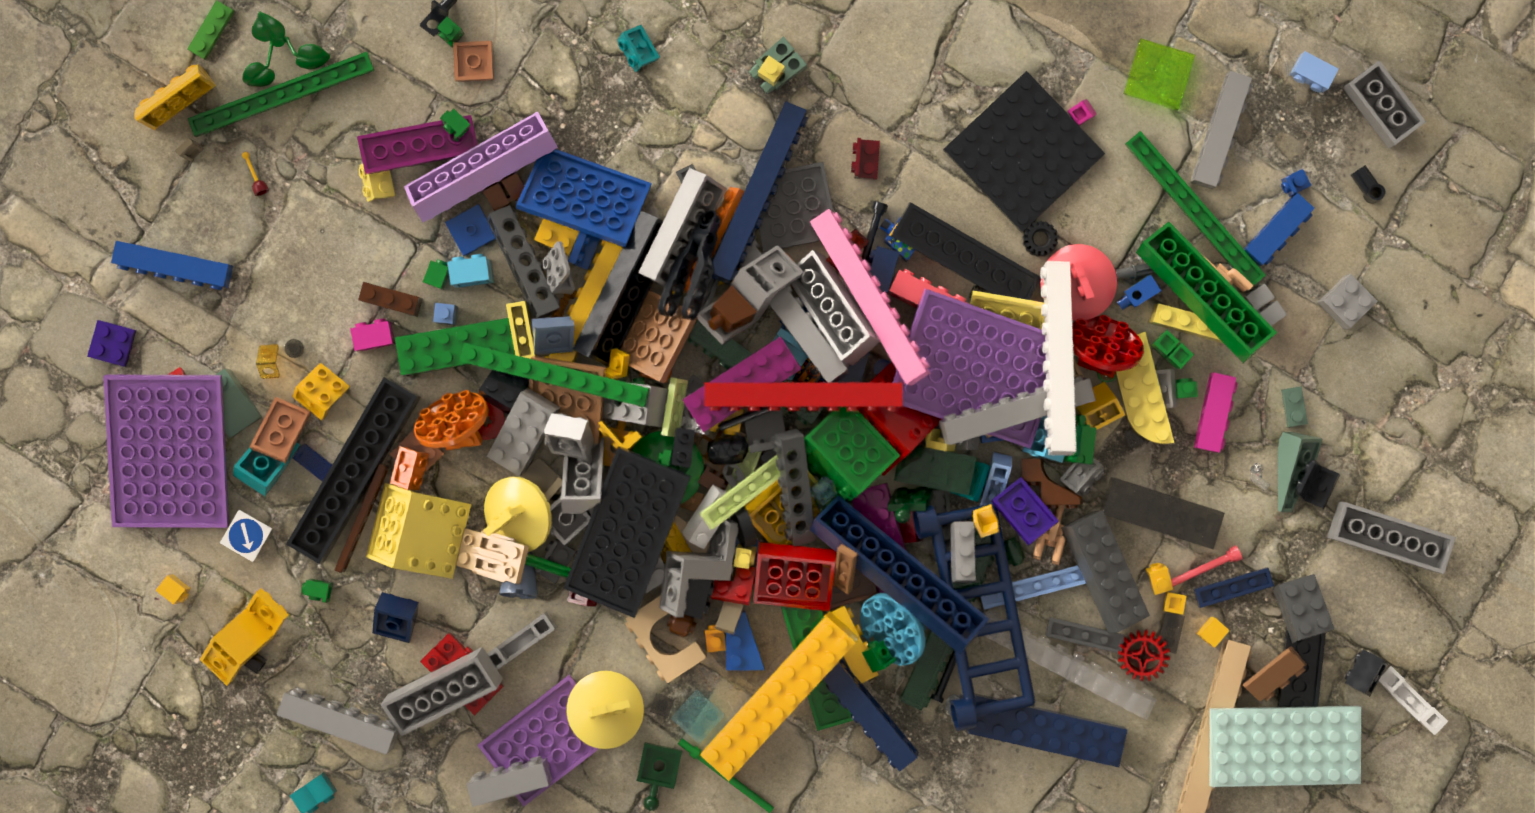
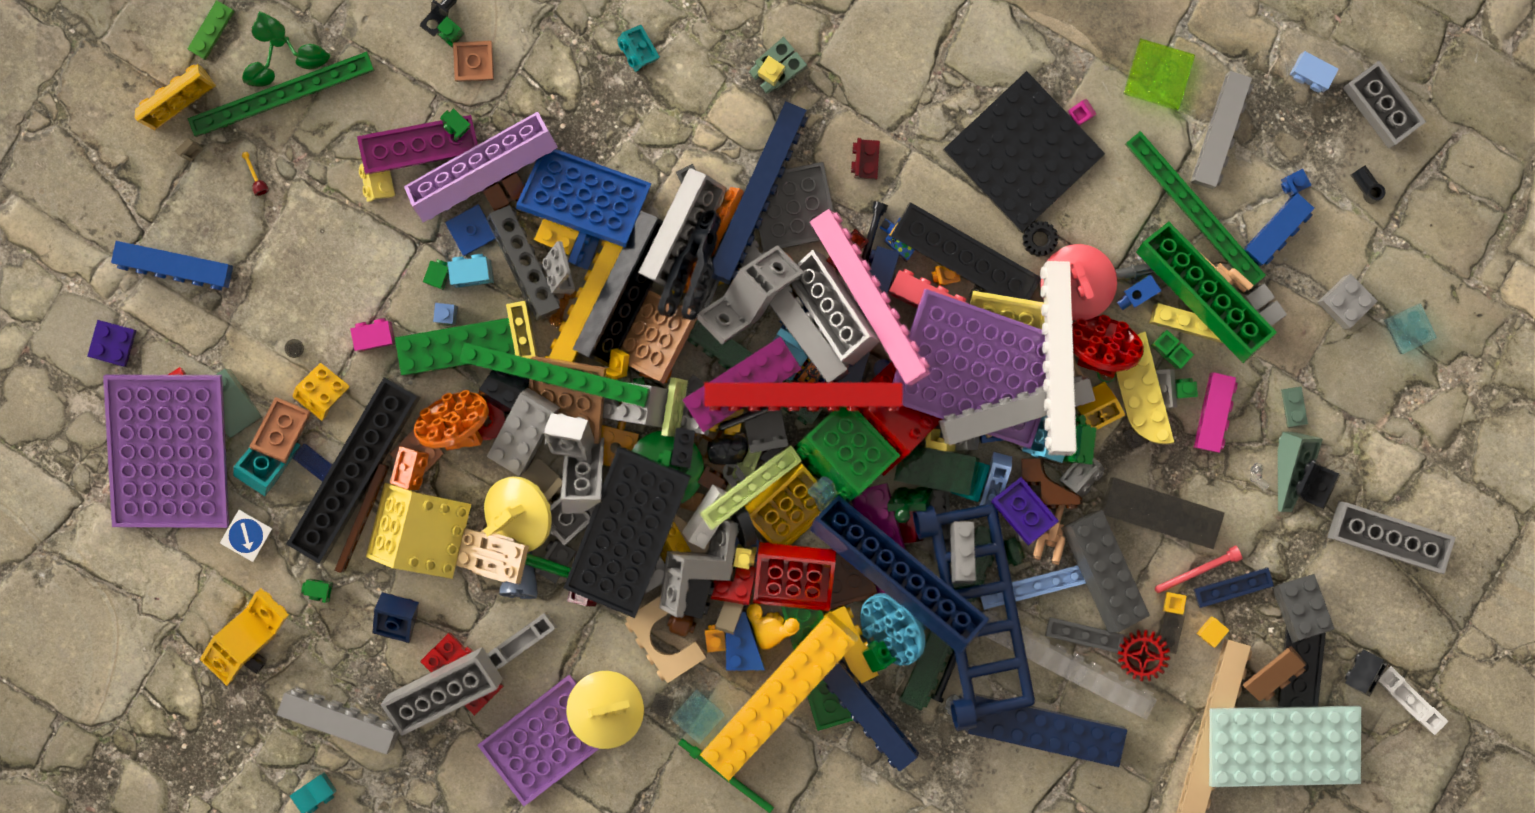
(173, 589): yellow brick -> none
(267, 359): clear yellow bracket -> none
(390, 299): reddish brown brick -> none
(510, 781): light grey brick -> none
(553, 335): sand blue bracket -> none
(630, 439): yellow bracket -> none
(665, 777): dark green plate -> none
(731, 311): reddish brown torso -> none
(771, 628): none -> yellow head
(794, 441): dark grey brick -> none
(845, 569): medium nougat tile -> none
(944, 276): none -> light orange bracket
(986, 521): yellow panel -> none
(1159, 578): yellow bracket -> none
(1410, 328): none -> clear light blue plate

